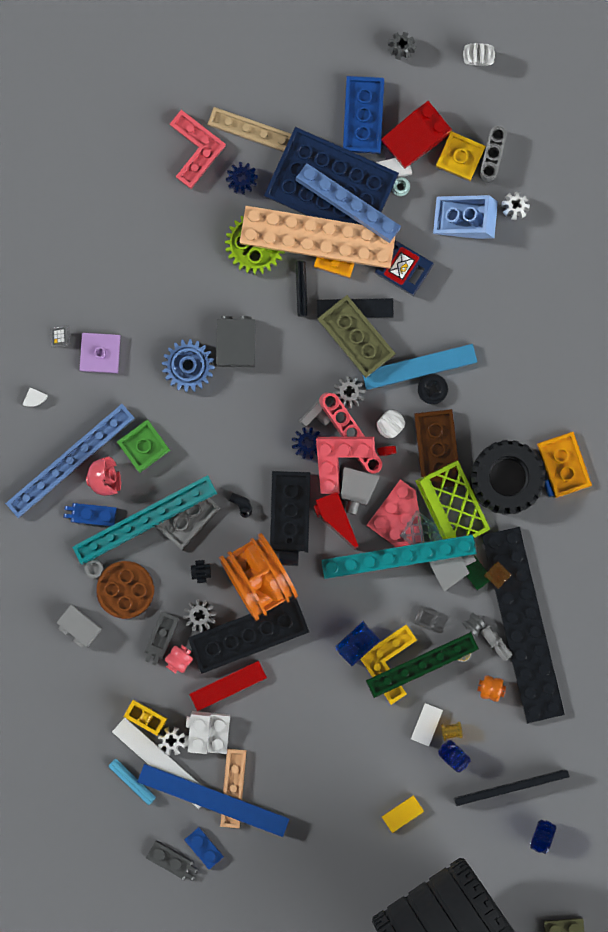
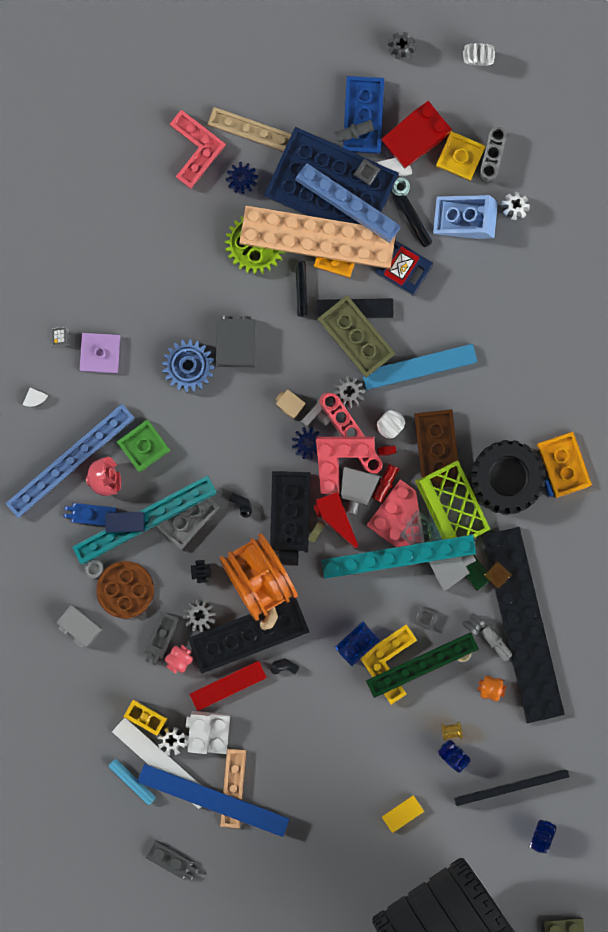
(125, 522): none -> dark blue tile
(204, 848): blue plate -> none
(269, 619): none -> tan arm
(283, 664): none -> black arm
(290, 404): none -> tan brick
(316, 531): none -> olive tile
(354, 131): none -> dark grey pin
(367, 172): none -> flat silver tile
(385, 483): none -> red pin
(414, 221): none -> black axle
(426, 724): white tile -> none
(441, 386): black gear -> none

